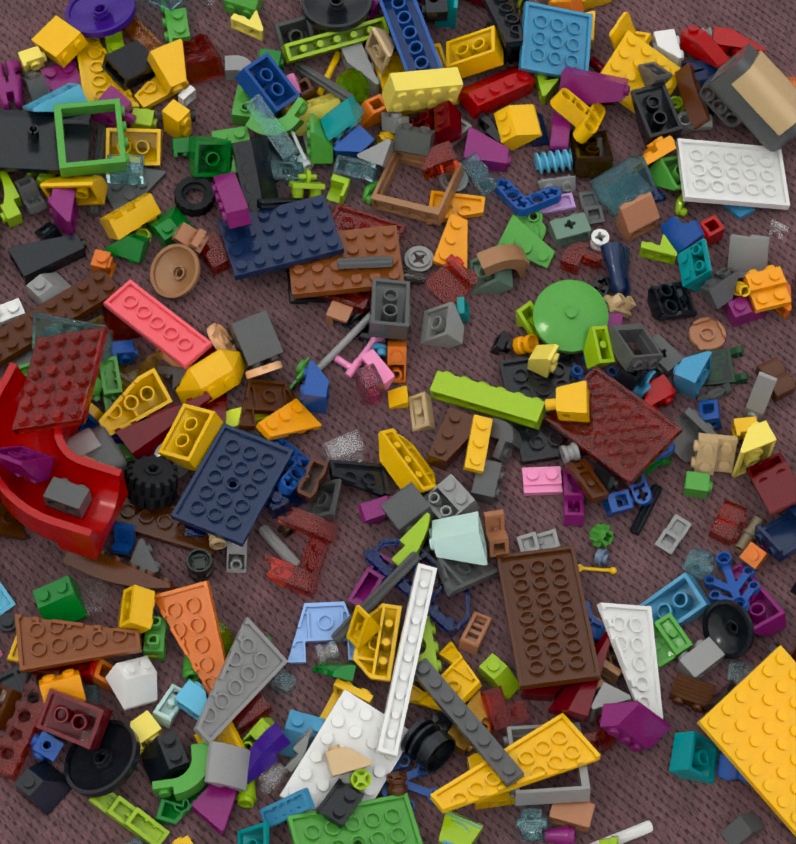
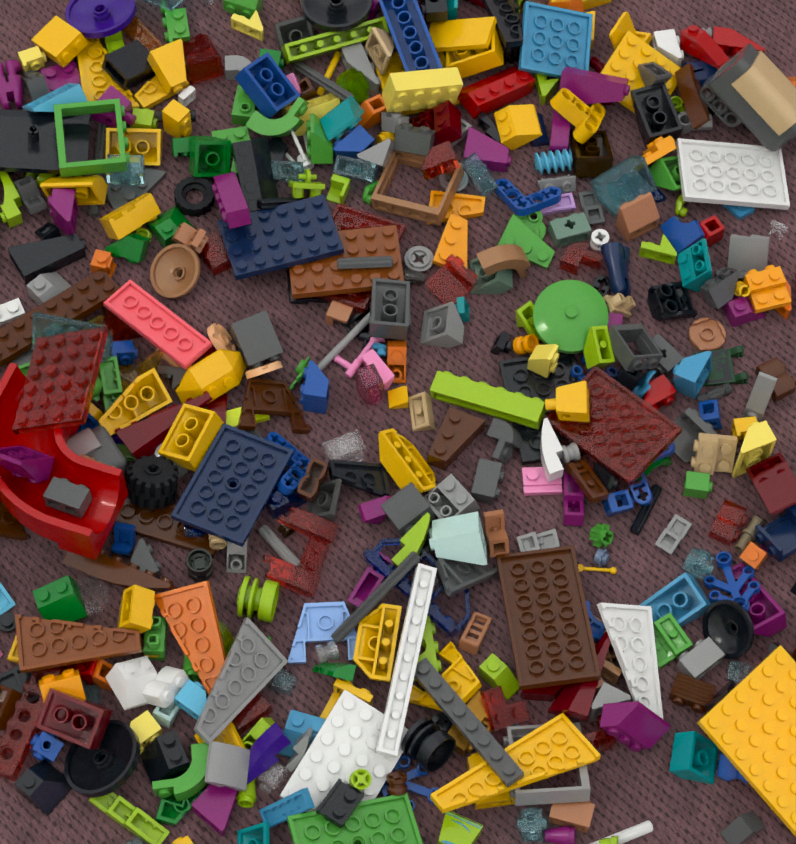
(165, 686): none -> white brick
(258, 599): none -> lime wheel
(272, 128): clear light blue piece -> none
(288, 420): light orange wing -> none
(344, 760): tan slope -> none
(361, 627): yellow slope -> none
(462, 33): none -> yellow tile
(477, 444): yellow plate -> none
(550, 452): none -> white slope

